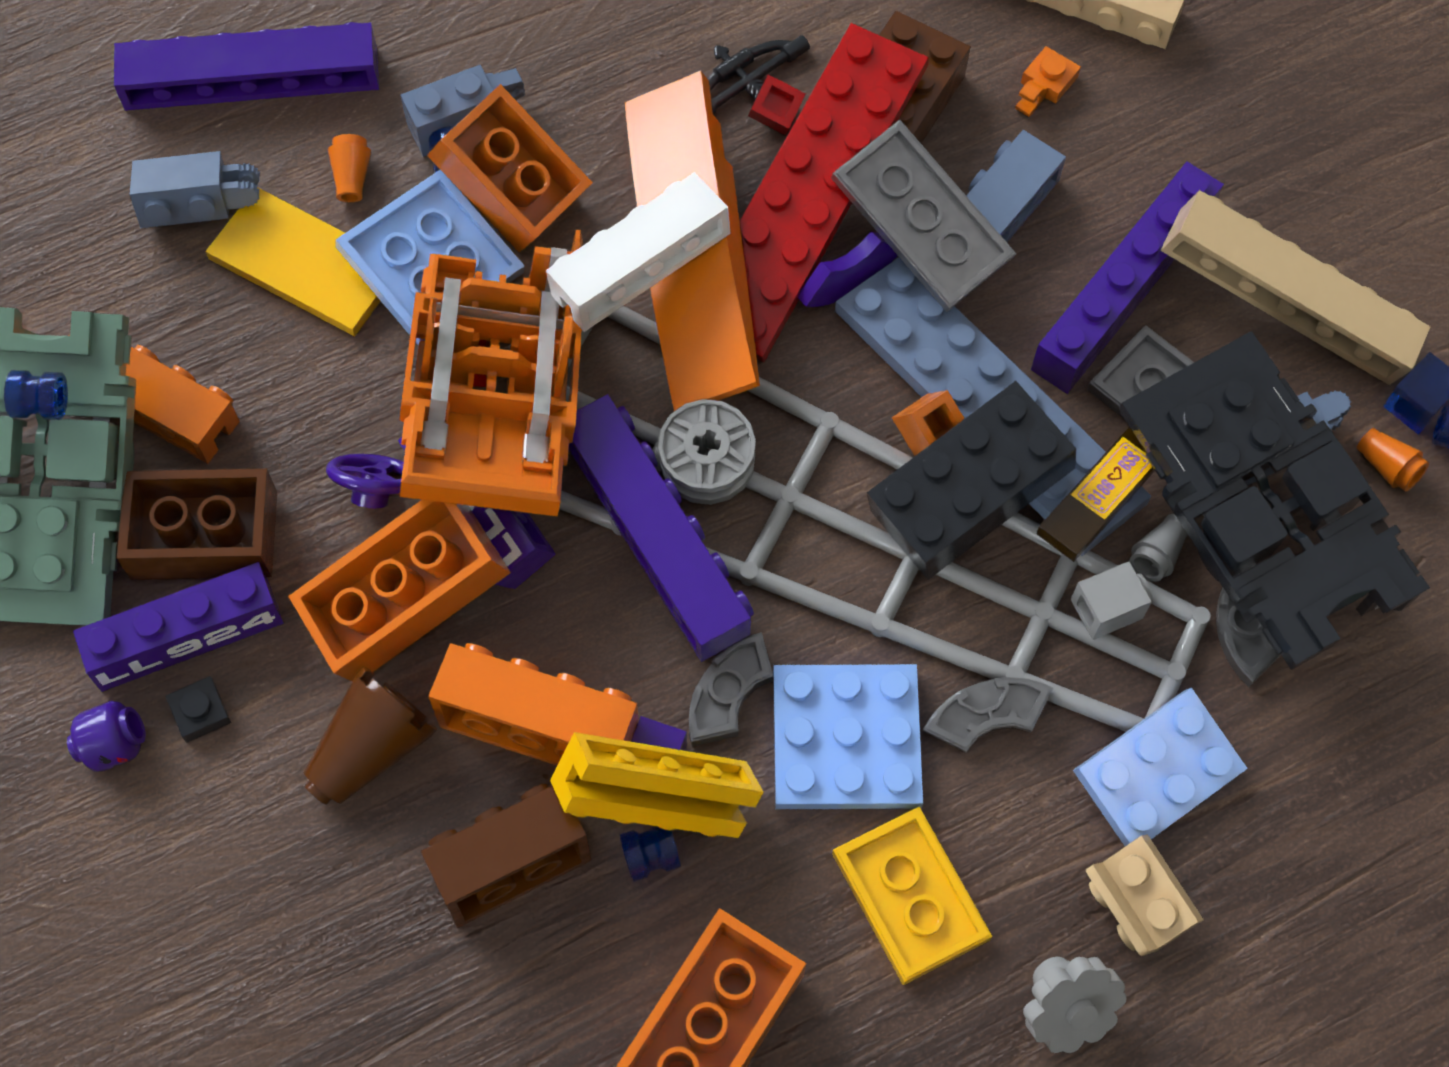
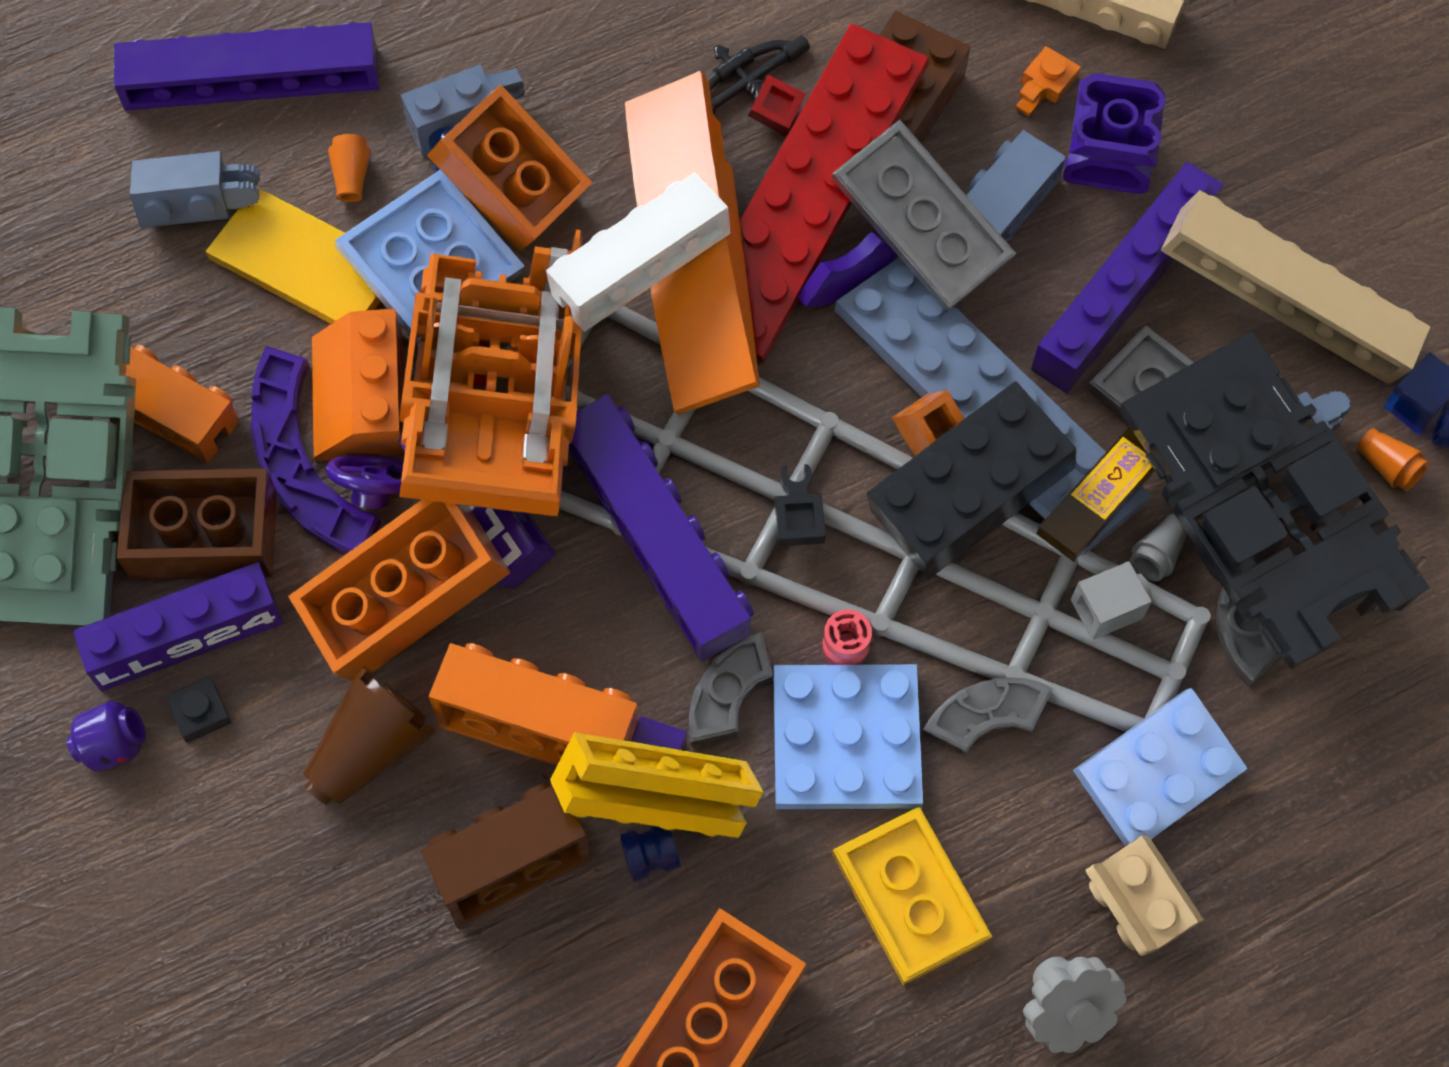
(36, 394): clear blue wheel -> none
(281, 451): none -> dark purple tile
(358, 385): none -> orange slope
(728, 463): light grey wheel -> none
(799, 513): none -> black plate
(844, 648): none -> coral wheel
(1115, 133): none -> dark purple piece

